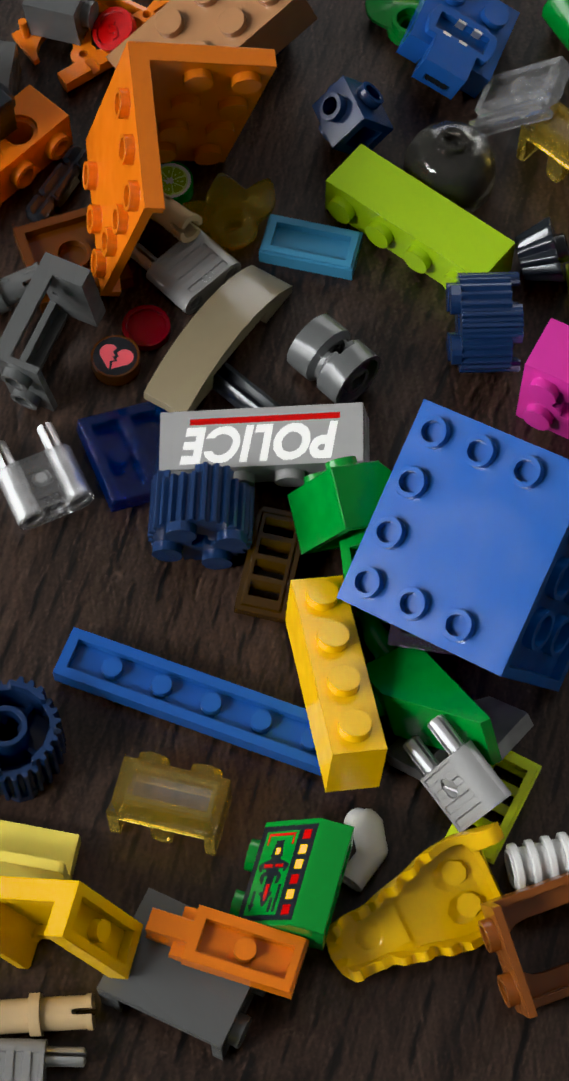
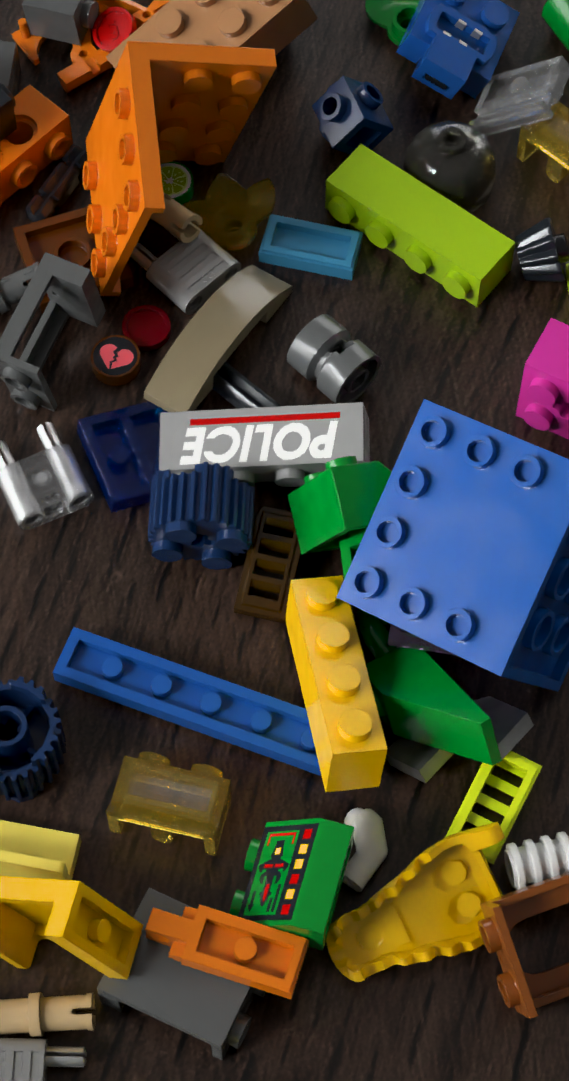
(461, 783): light grey piece -> none
(484, 322): dark blue brick -> none

